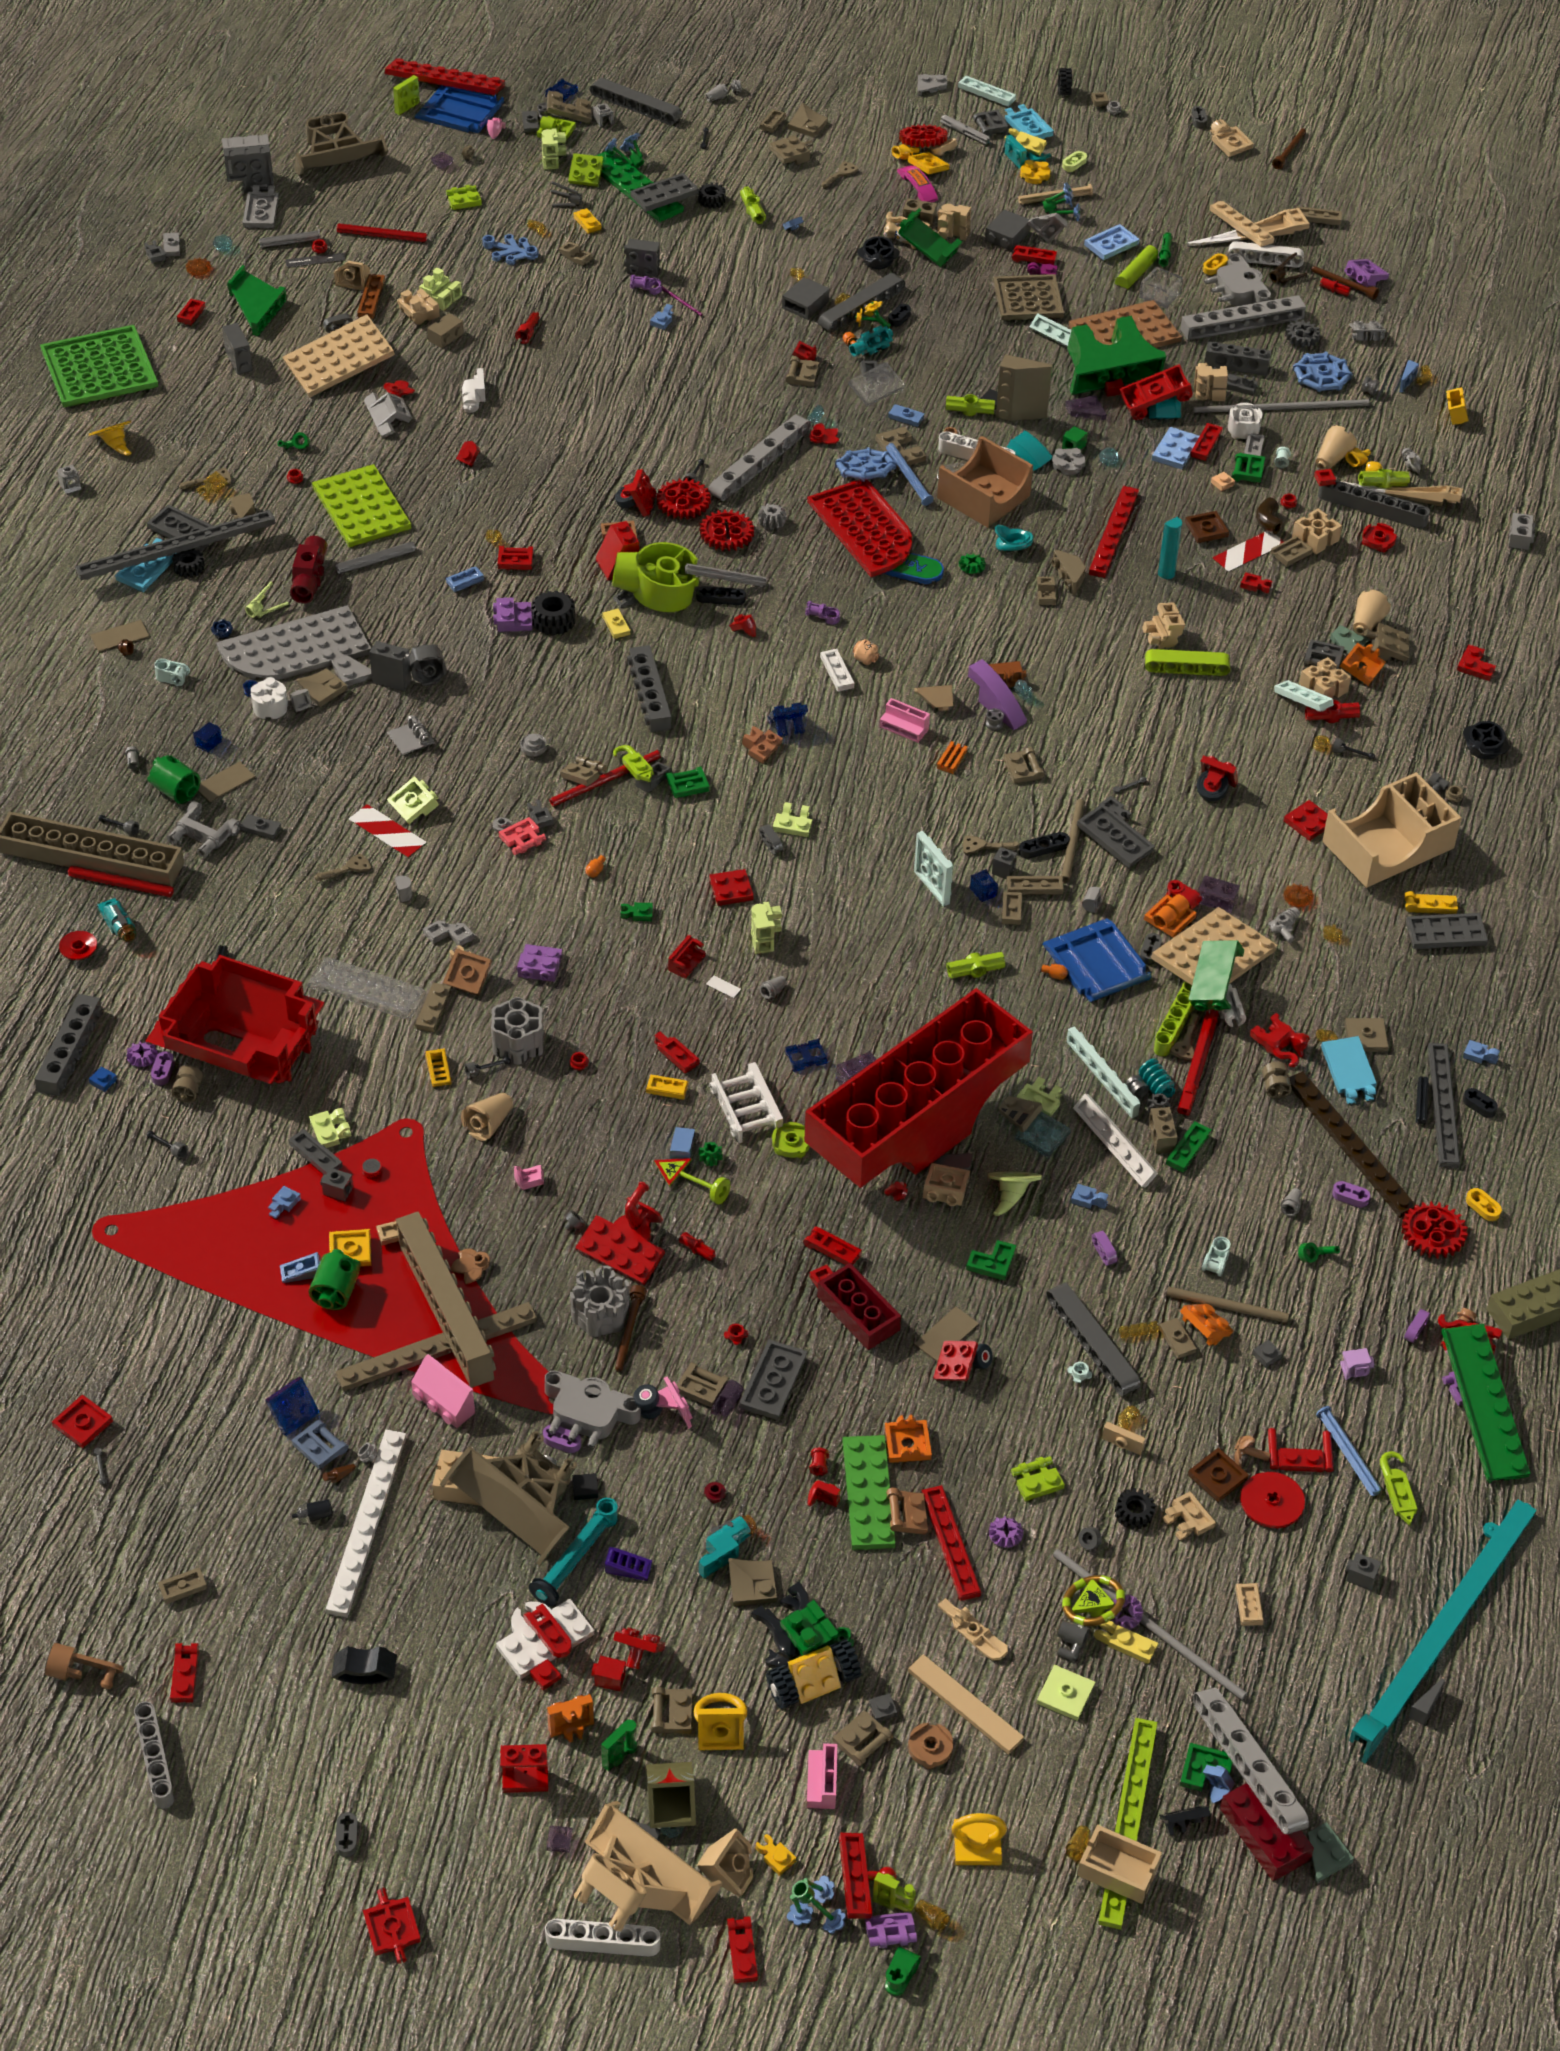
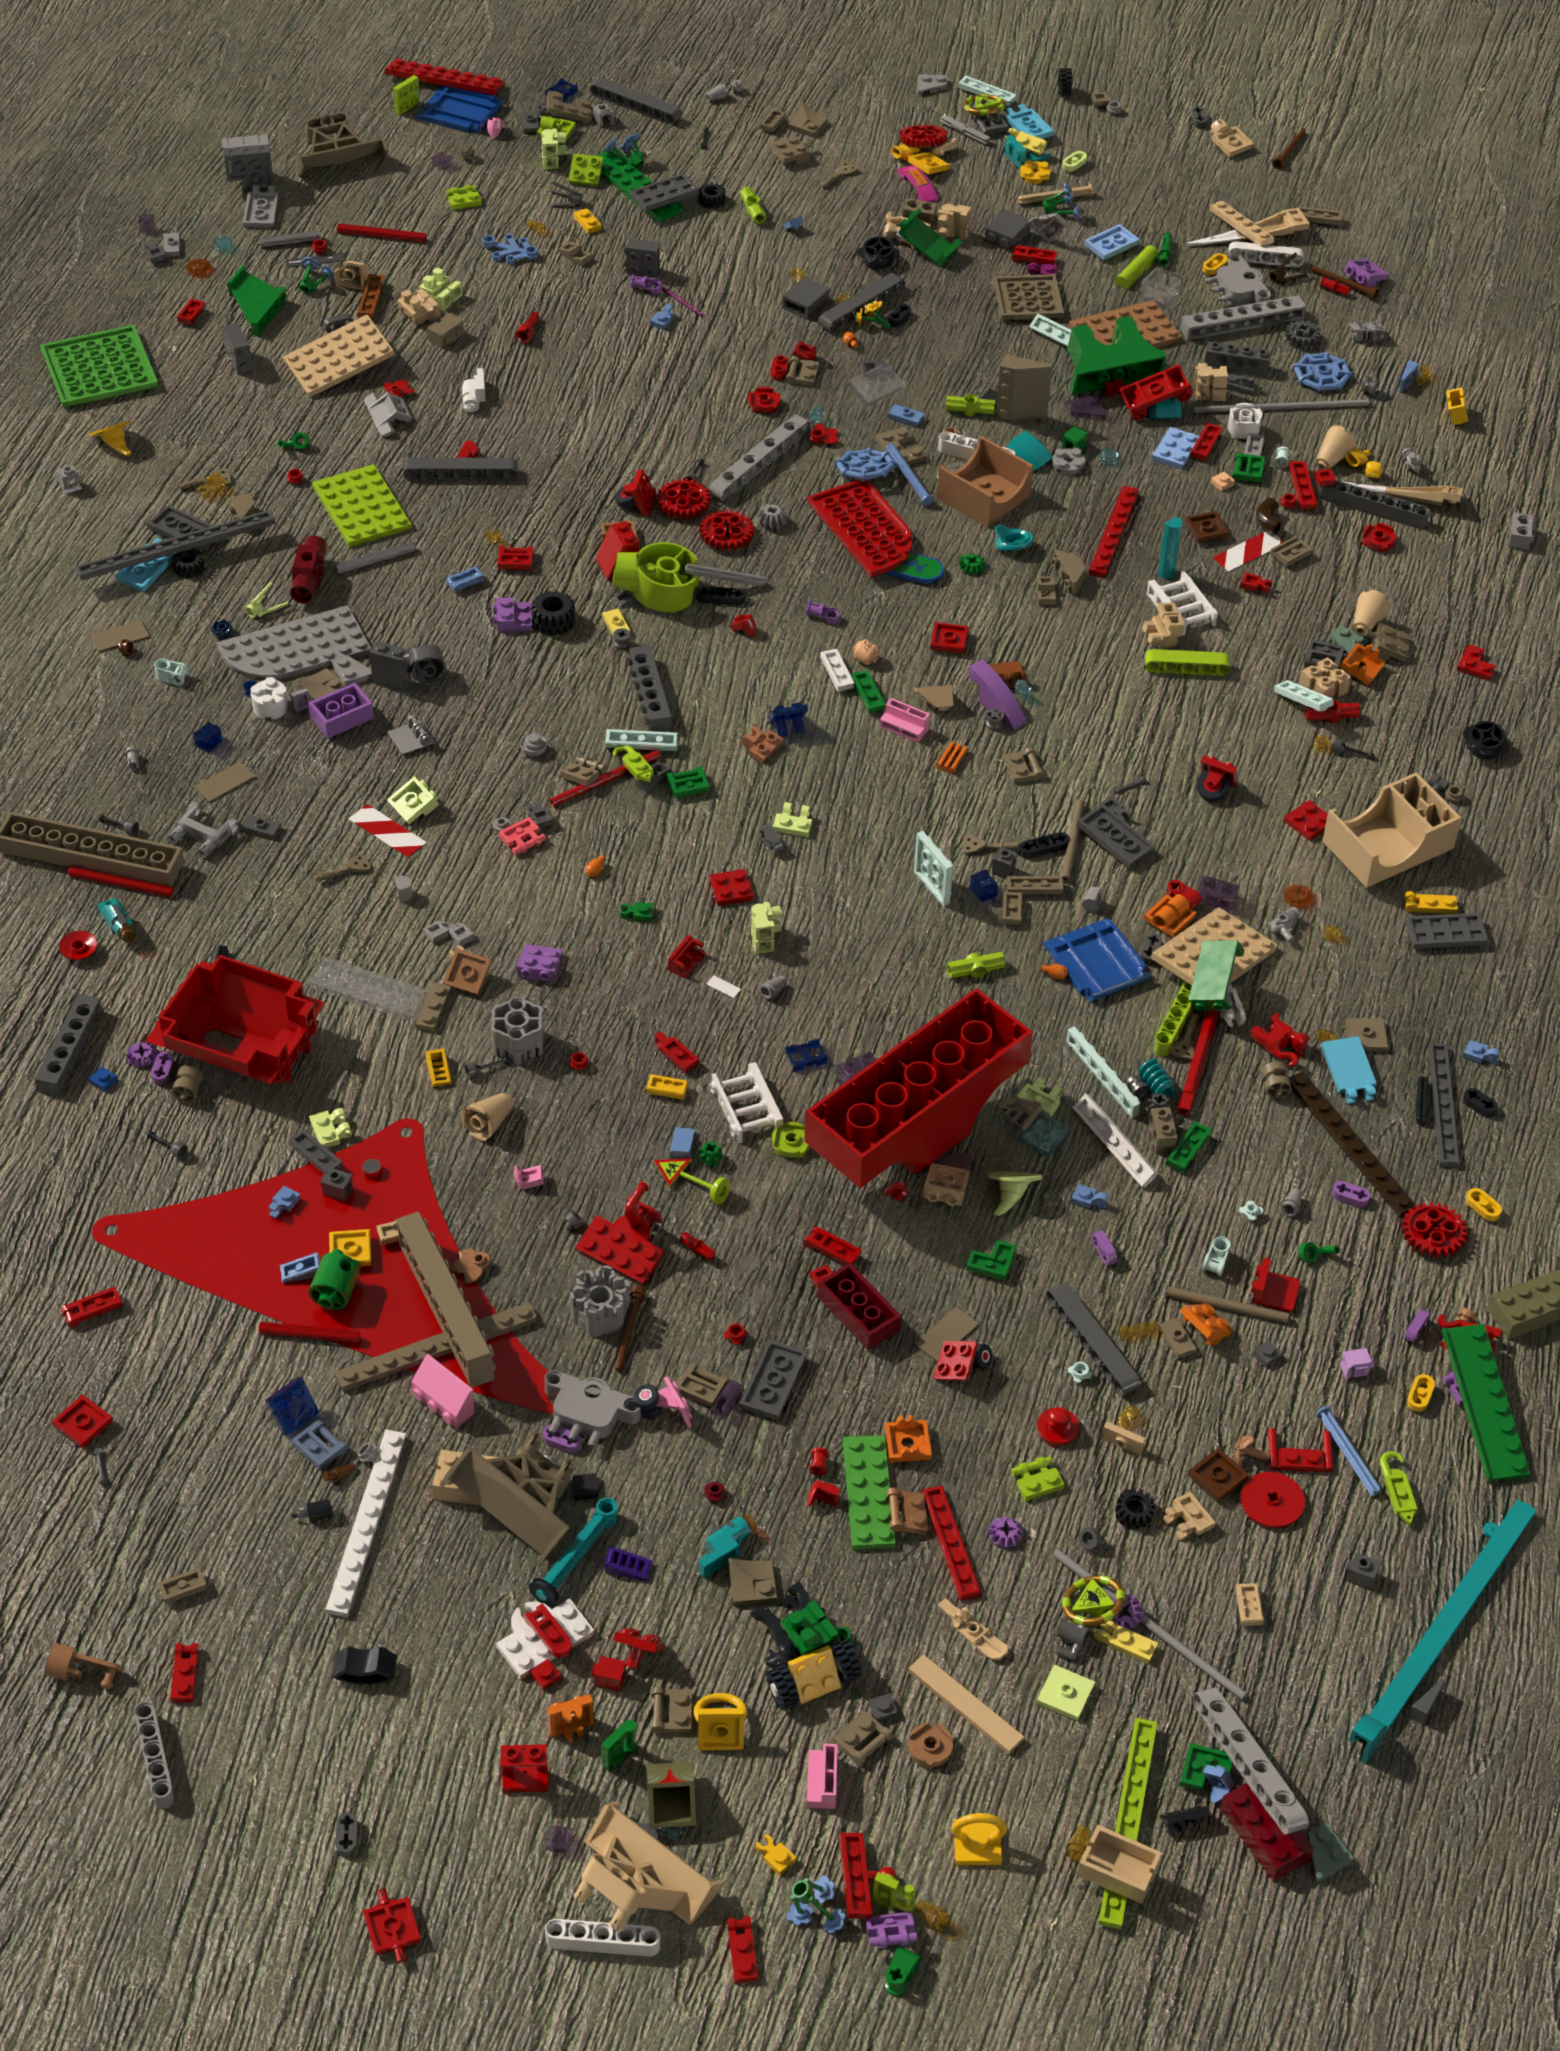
(91, 1306): none -> red plate
(147, 223): none -> plate
(174, 779): green cylinder -> none
(309, 1332): none -> red axle
(310, 264): none -> plant
(341, 710): none -> medium lavender brick
(460, 468): none -> dark grey beam
(622, 639): none -> flat silver wheel
(642, 740): none -> light aqua brick
(729, 1862): tan slope -> none
(769, 405): none -> red plate
(779, 368): none -> red plate
(868, 691): none -> green plate
(871, 341): teal brick -> none
(949, 638): none -> red plate
(983, 104): none -> piece
(1057, 1426): none -> red plate
(1157, 595): none -> white fence
(1250, 1215): none -> light aqua plate
(1274, 1289): none -> red bracket
(1302, 485): none -> red plate
(1317, 530): tan brick -> none
(1384, 478): lime piece -> none
(1419, 1394): none -> yellow plate

